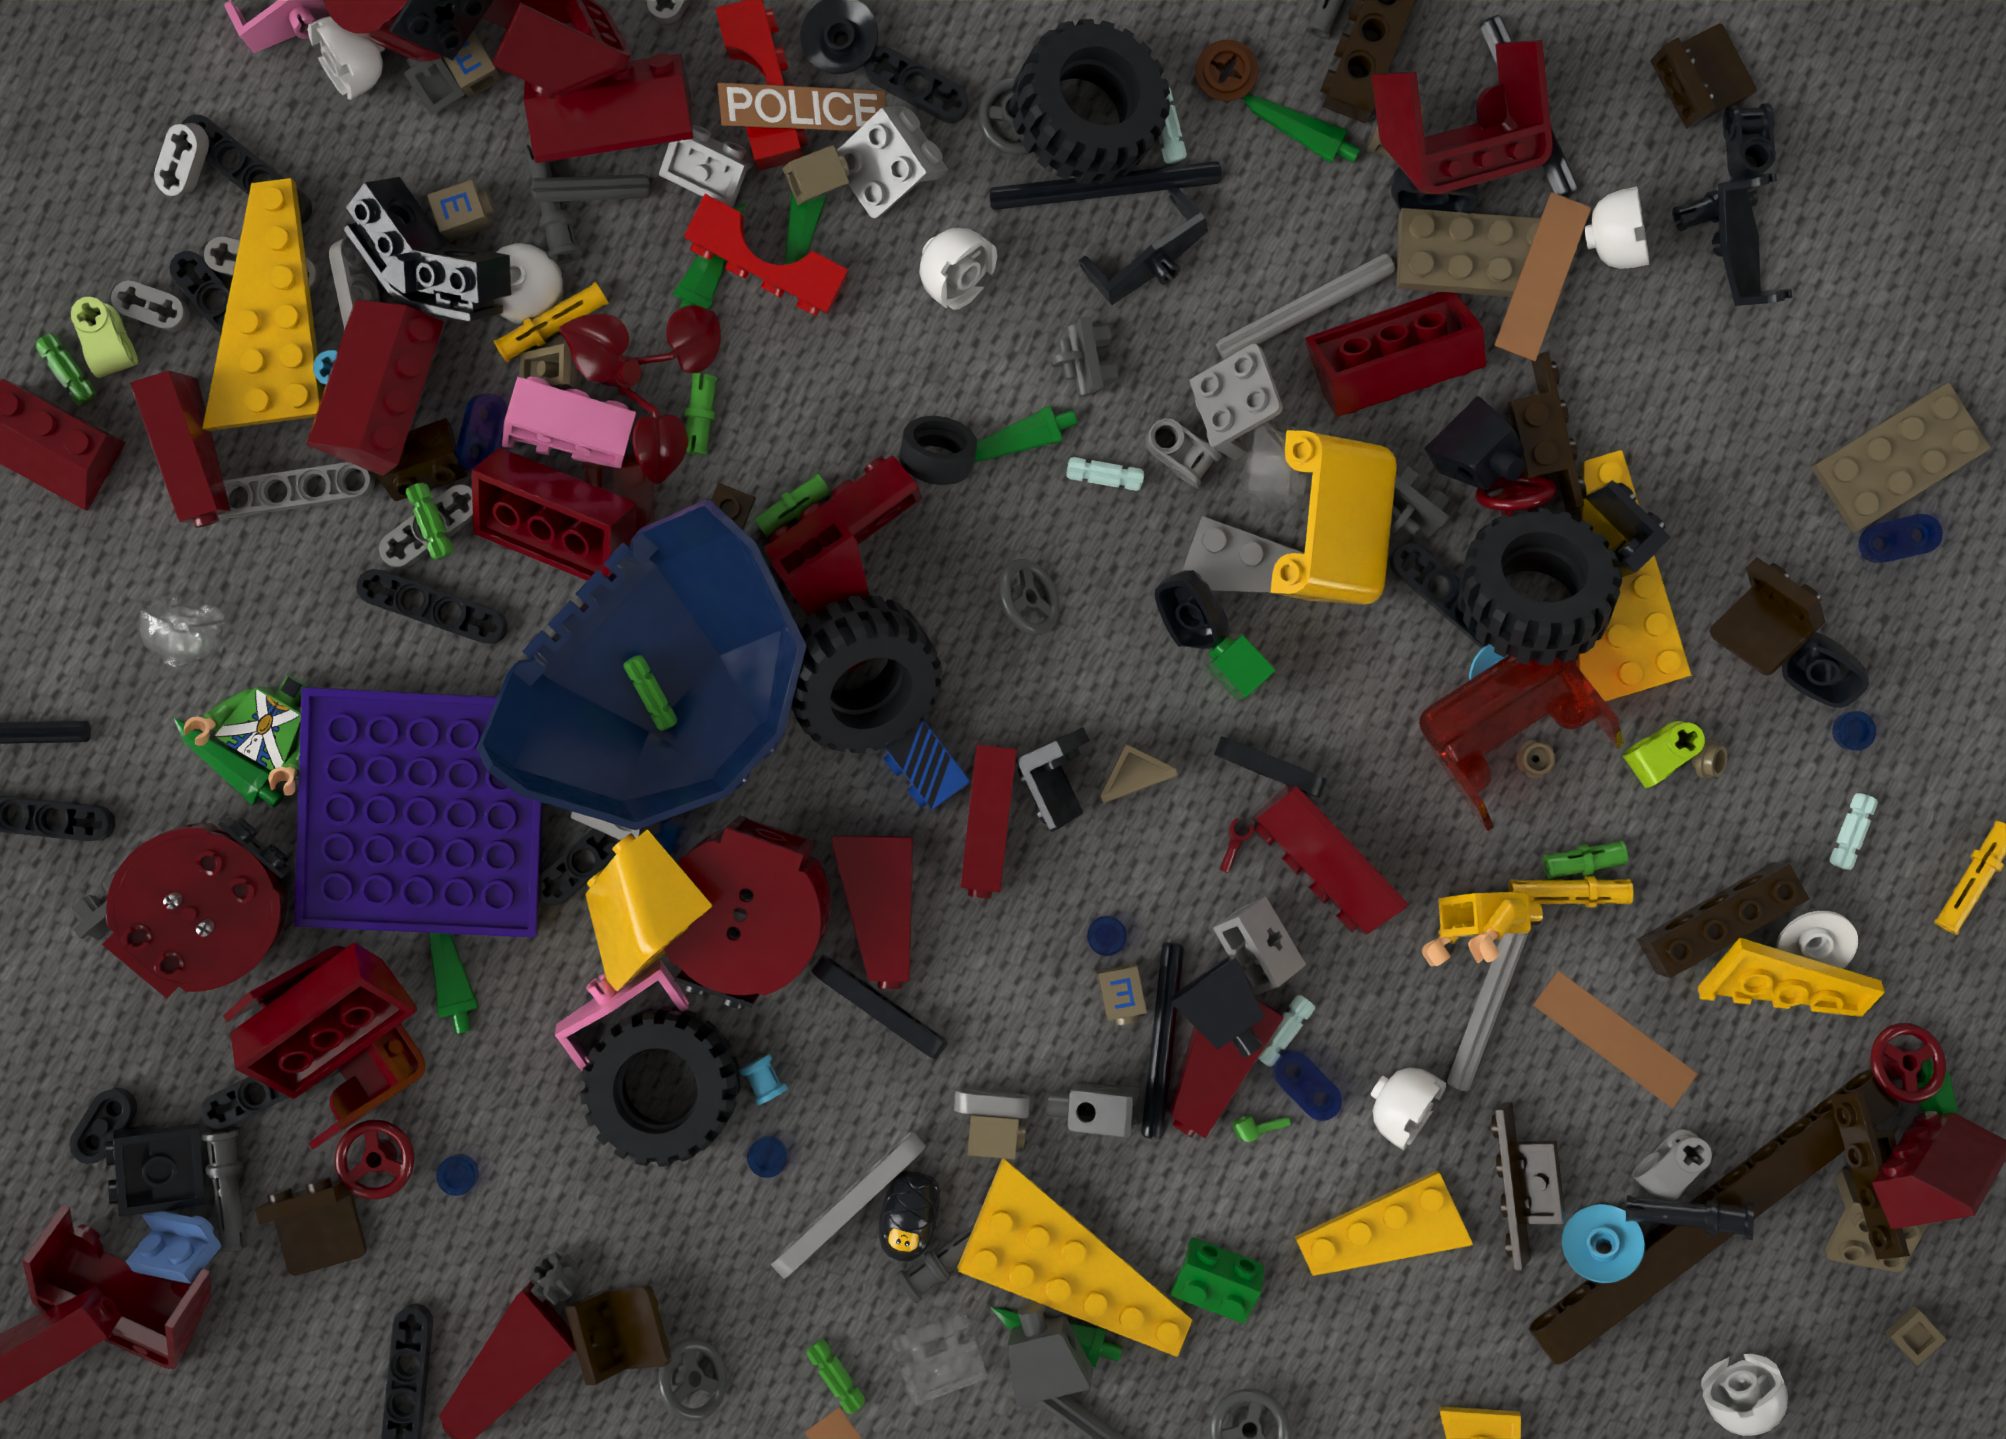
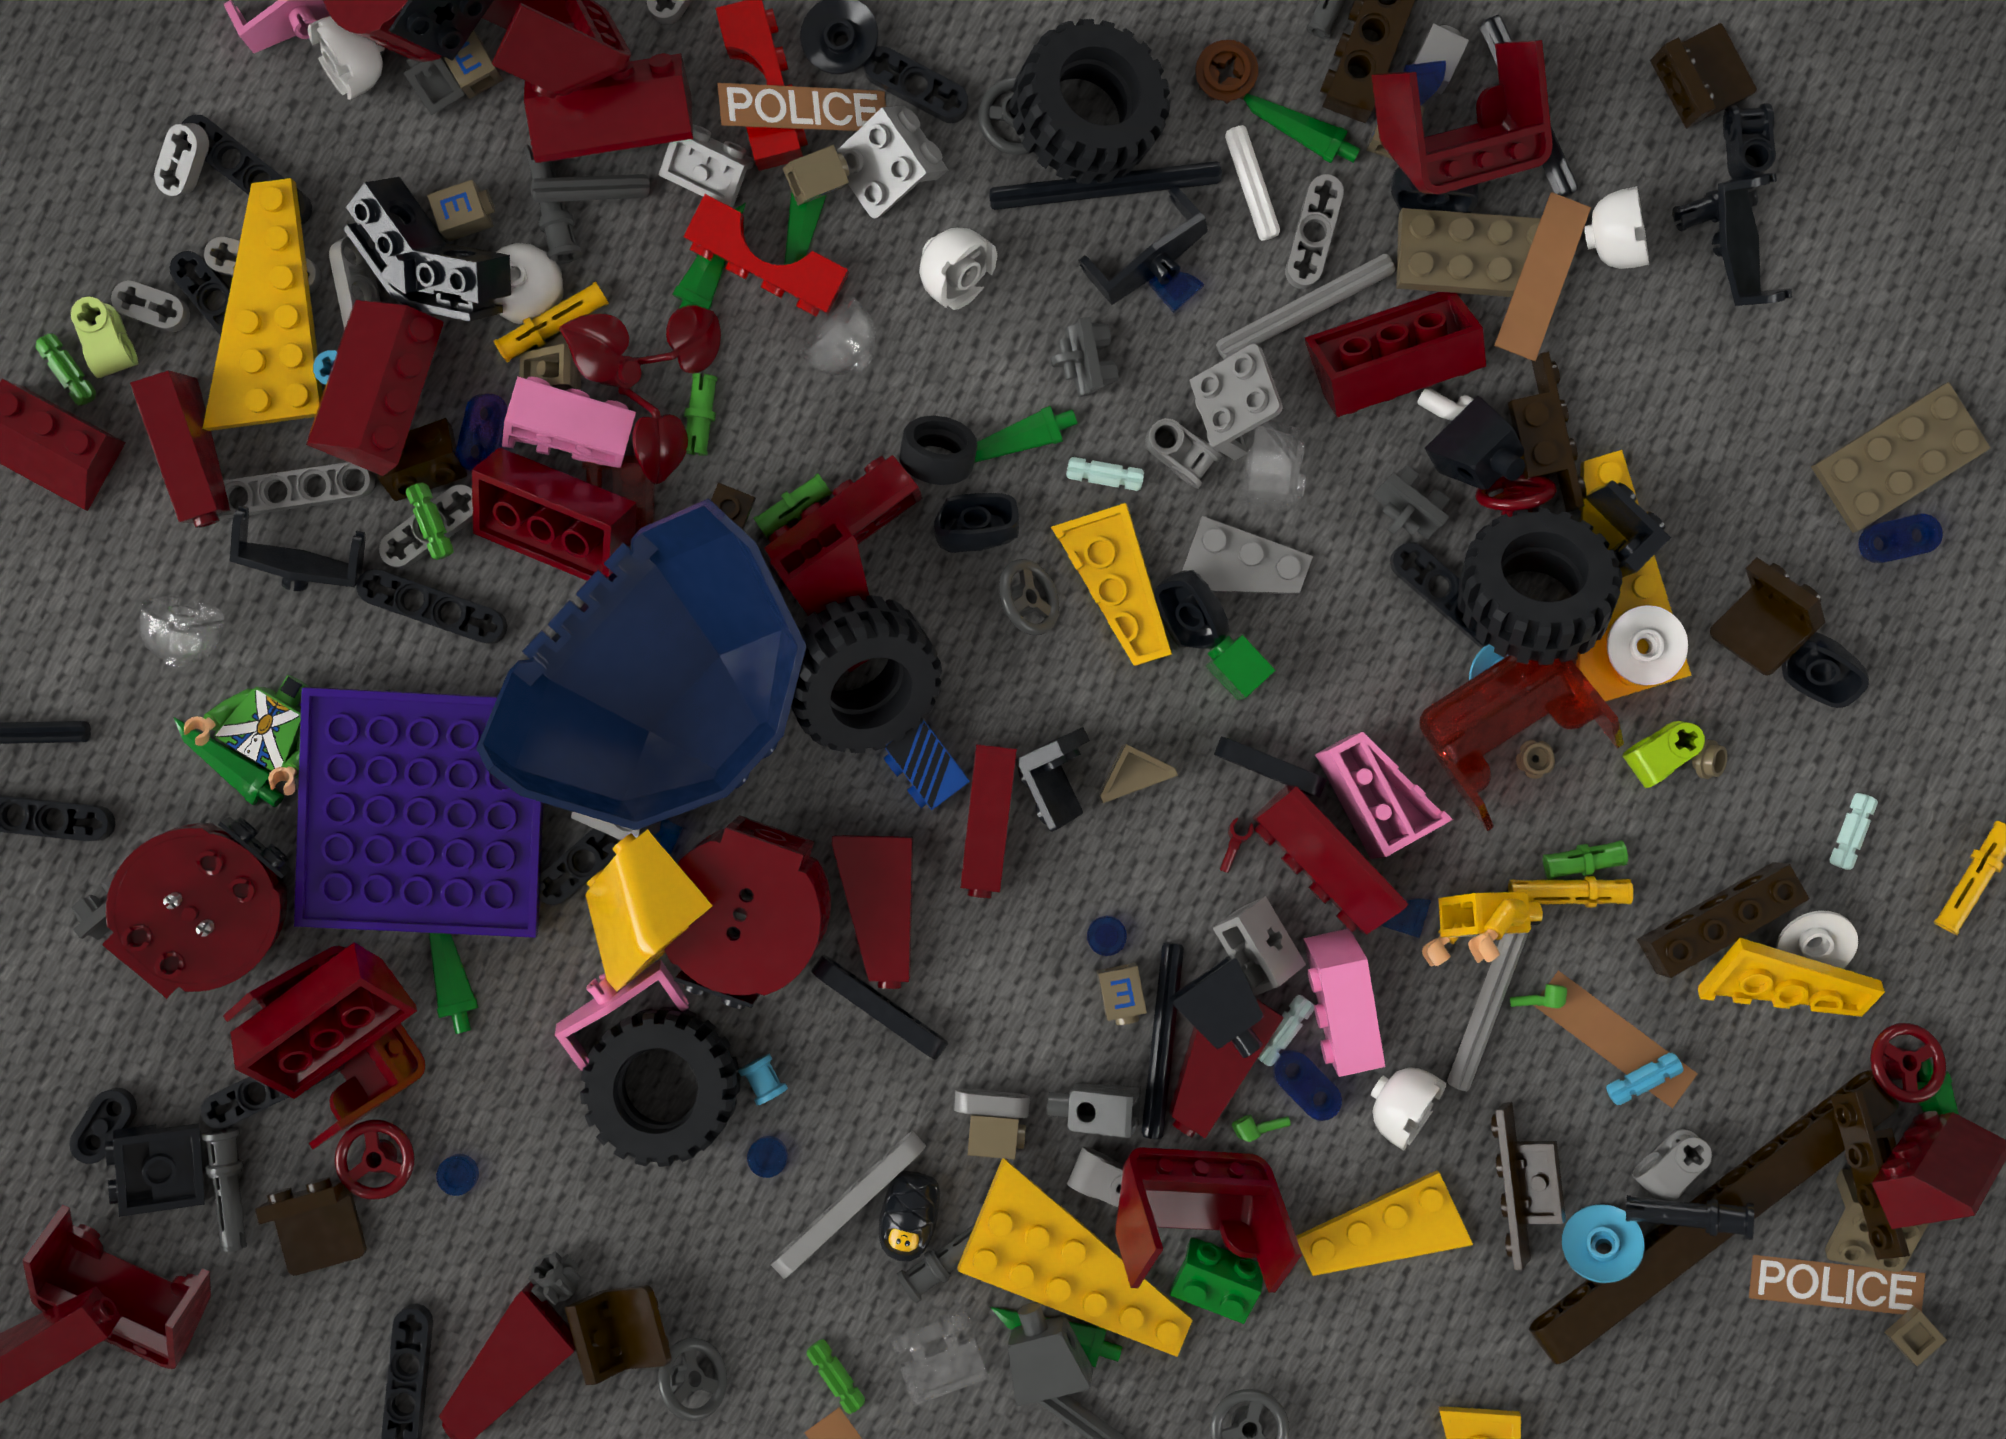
(174, 1247): medium blue bracket -> none
(294, 564): none -> black piece
(650, 692): bright green axle -> none
(842, 340): none -> clear cylinder
(976, 522): none -> black piece
(1097, 1176): none -> light grey piece
(1114, 570): none -> yellow wing
(1174, 149): light aqua axle -> none
(1178, 290): none -> clear blue tile
(1204, 1193): none -> dark red windscreen
(1252, 183): none -> white axle
(1331, 207): none -> light grey beam
(1345, 520): yellow windscreen -> none
(1345, 1003): none -> bright pink wedge
(1378, 797): none -> bright pink wedge
(1411, 918): none -> clear blue tile
(1429, 77): none -> clear blue tile
(1442, 44): none -> light grey brick
(1442, 405): none -> white arm
(1554, 997): none -> bright green hand
(1644, 1078): none -> medium azure axle
(1665, 639): none -> white dish
(1746, 1395): white cylinder -> none
(1835, 1285): none -> medium nougat sticker
(1854, 730): clear blue tile -> none

